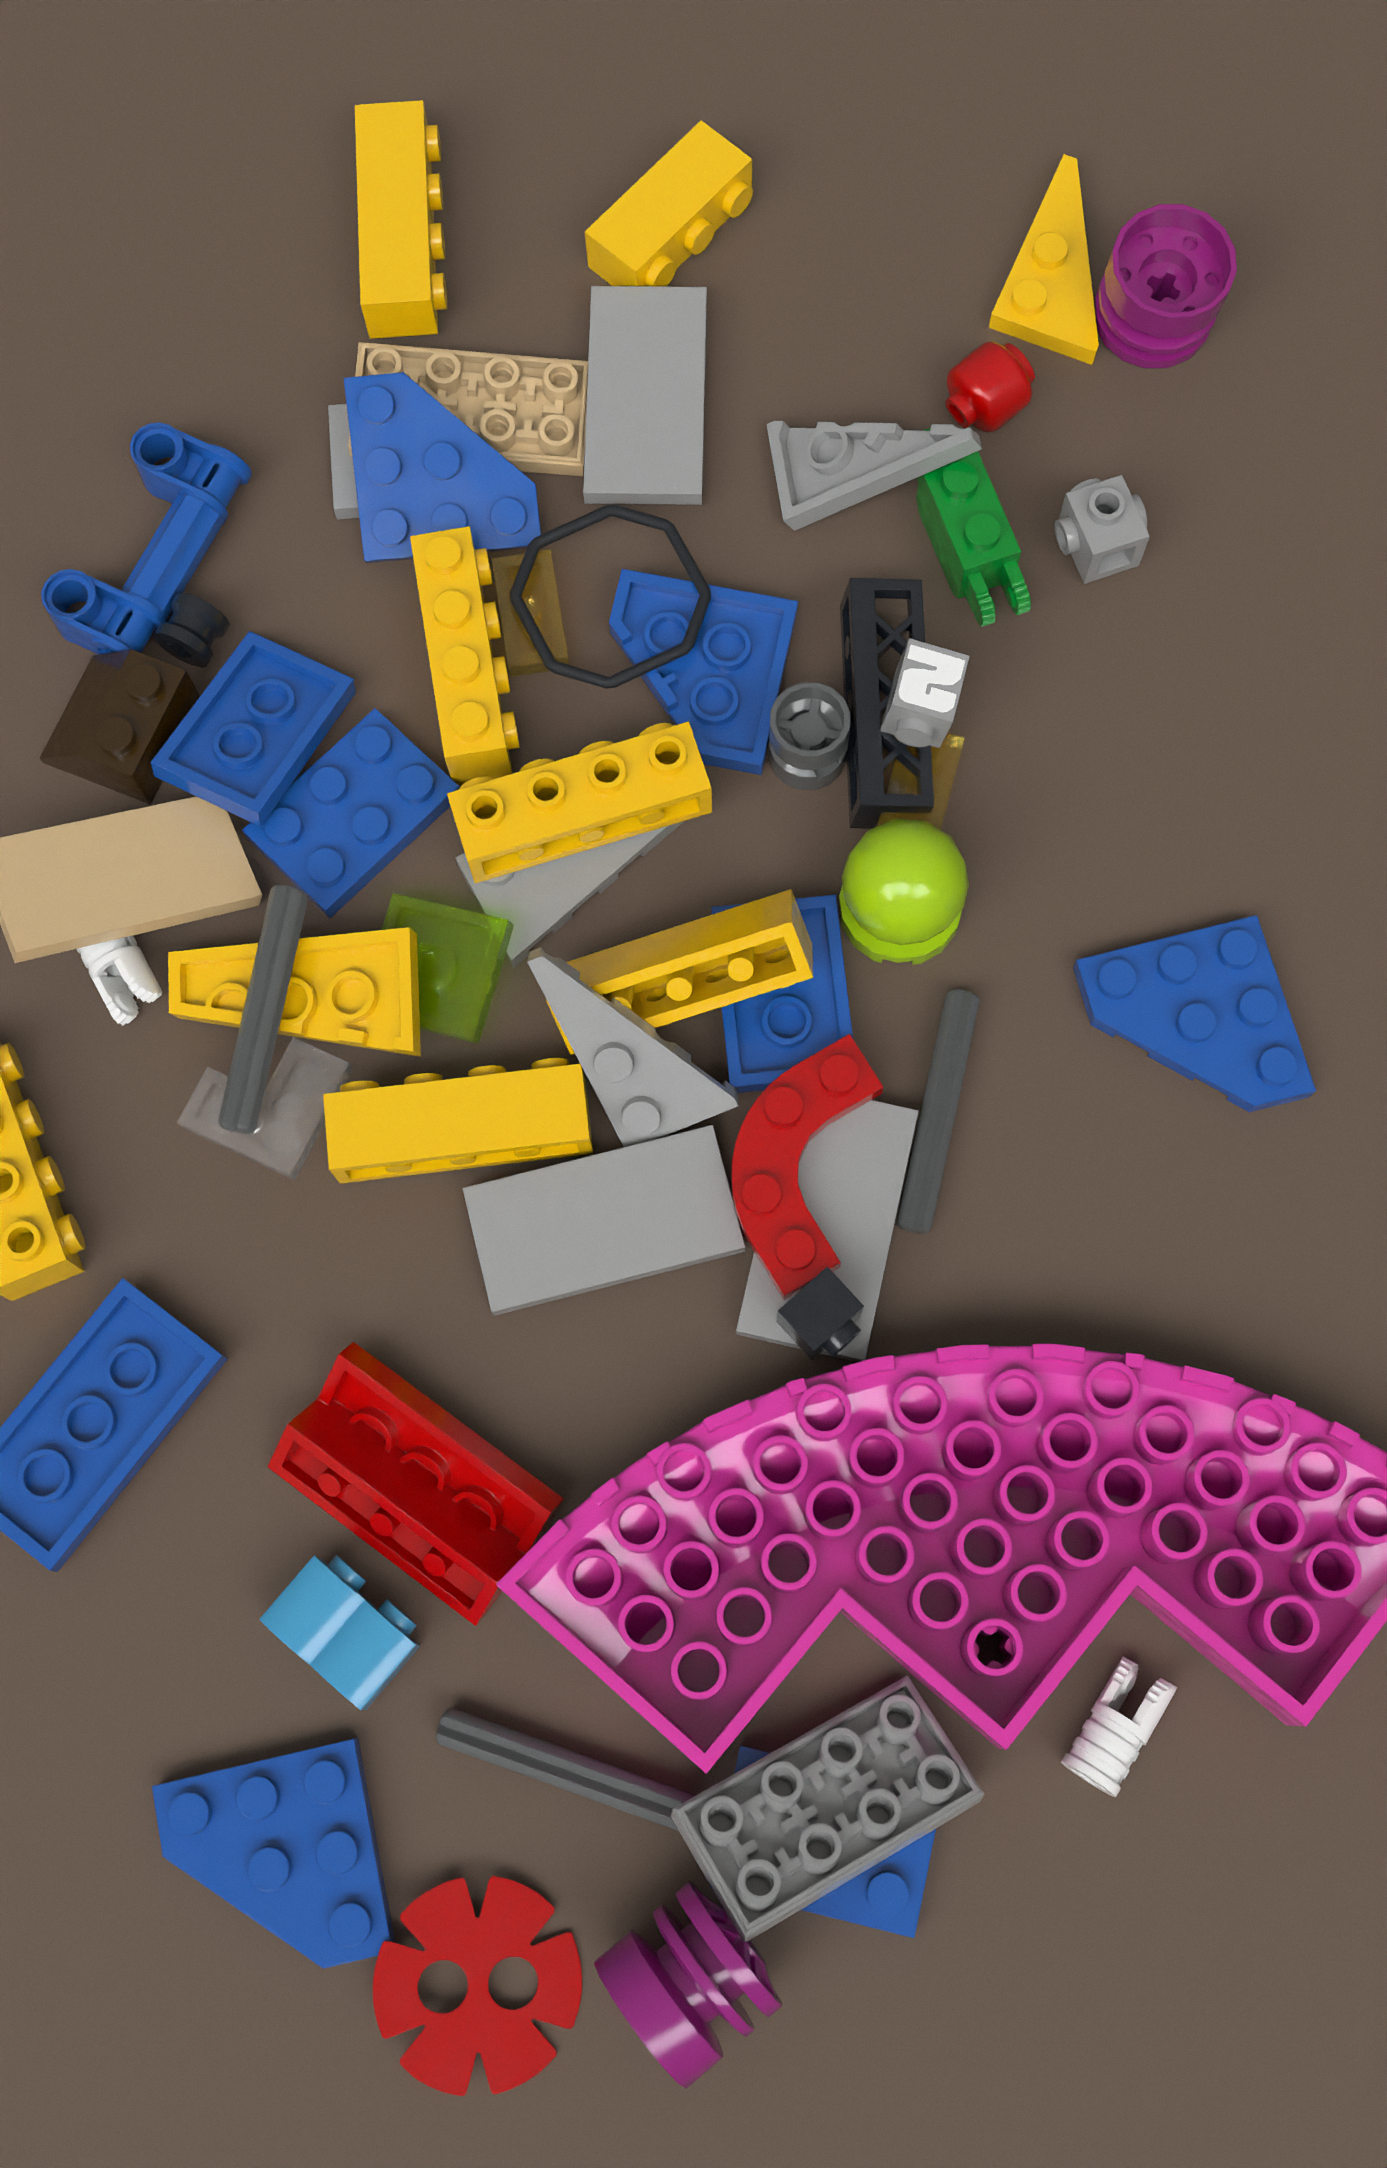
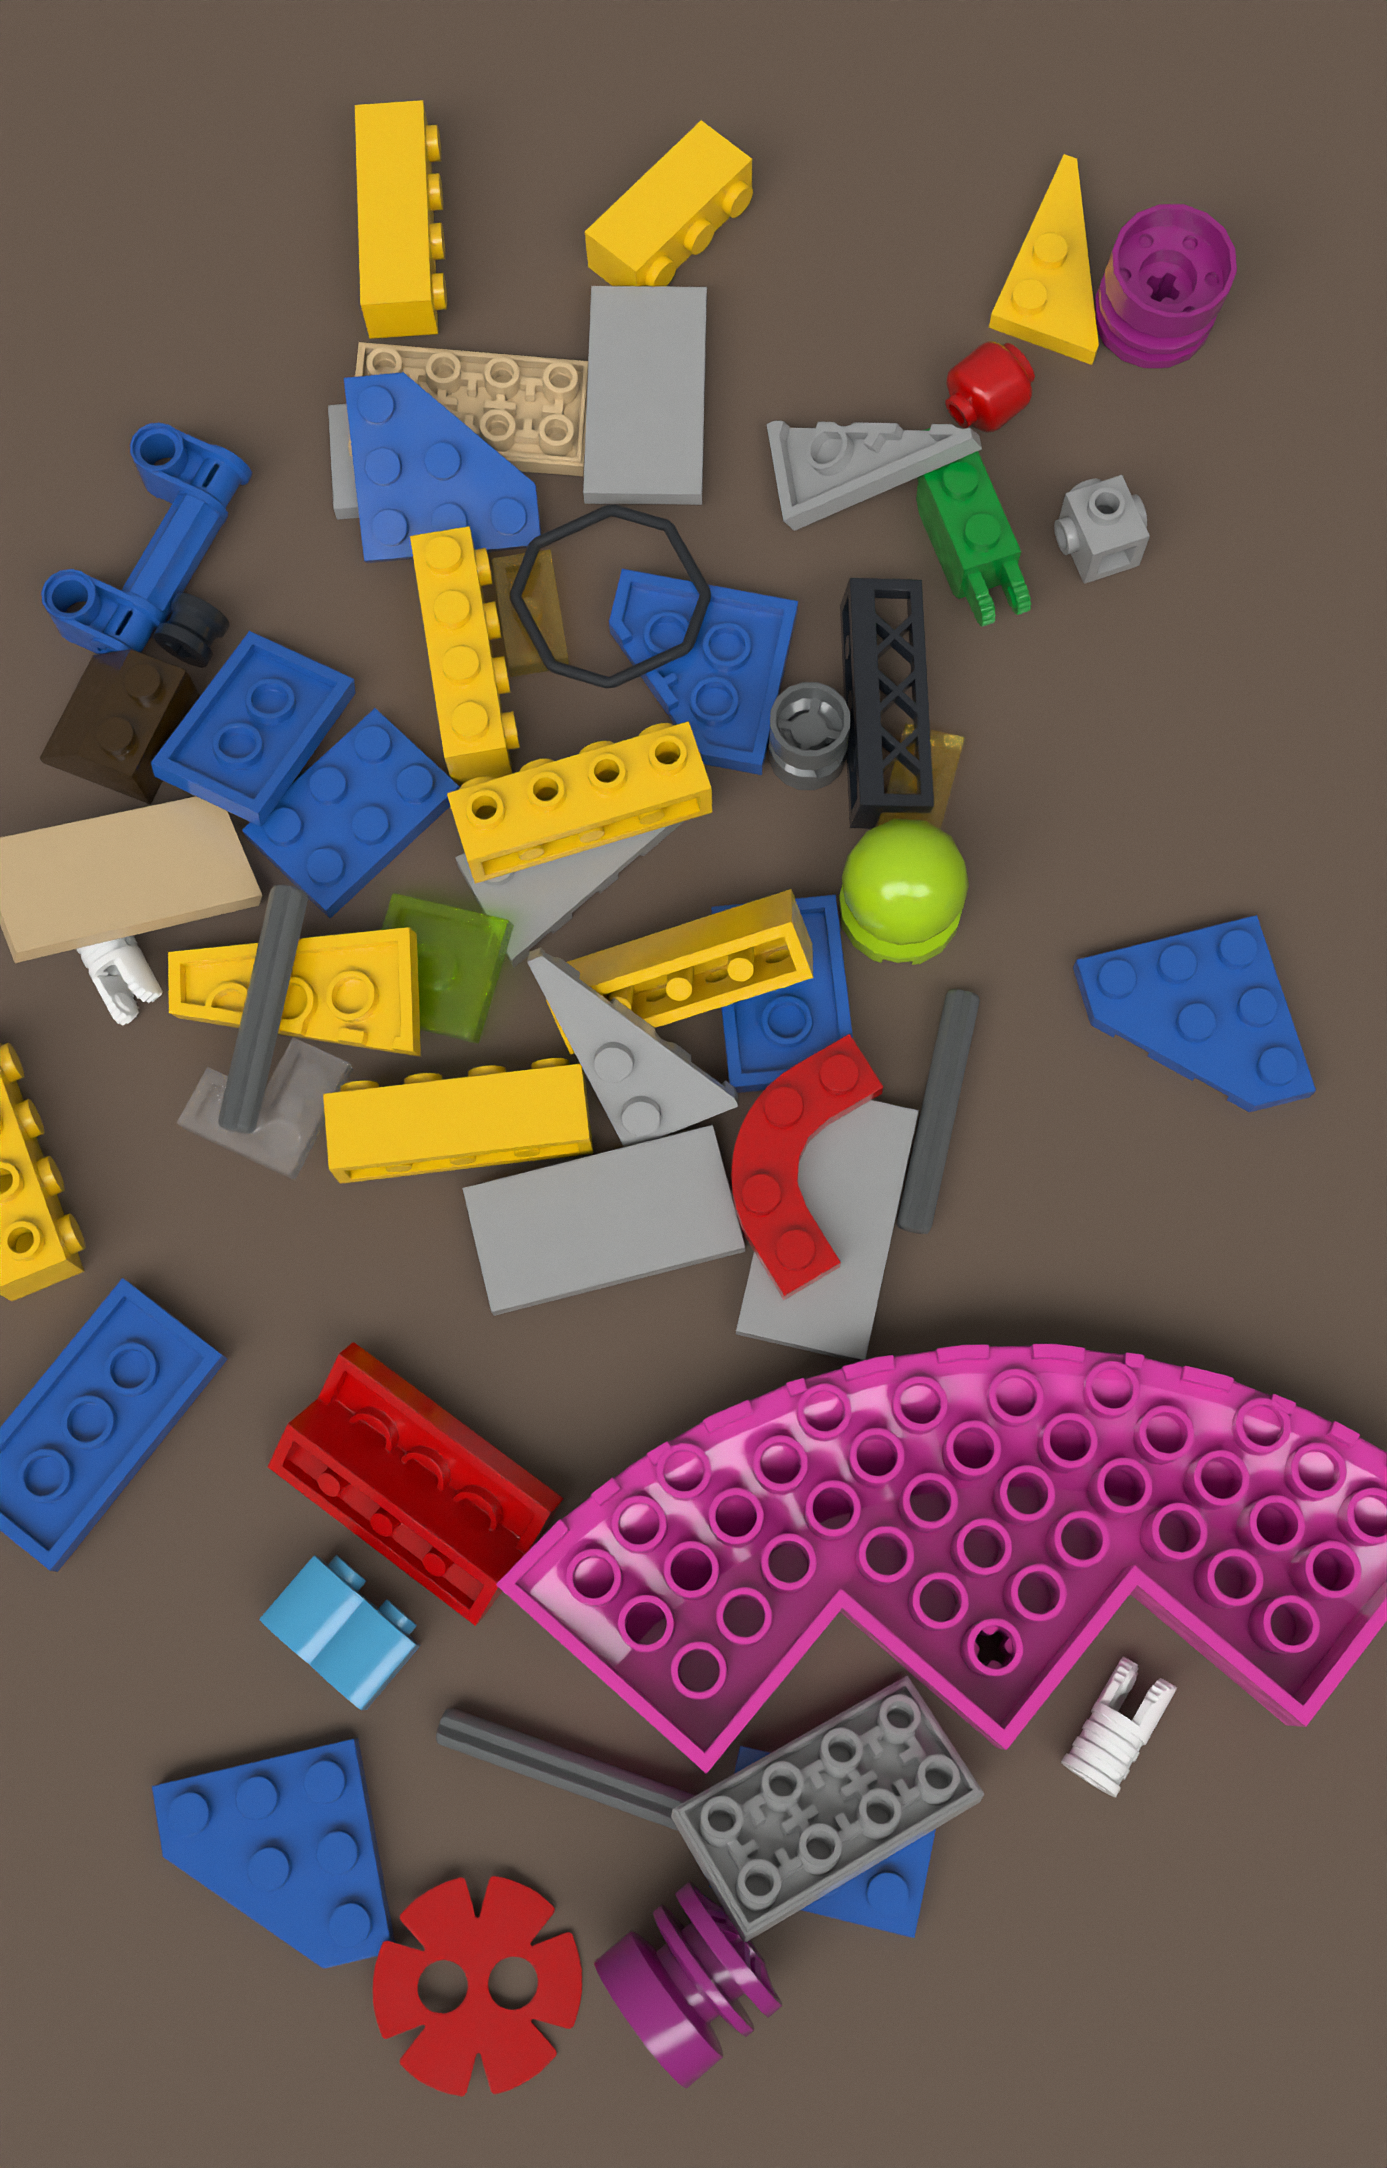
(822, 1316): black plate -> none
(924, 694): brick -> none

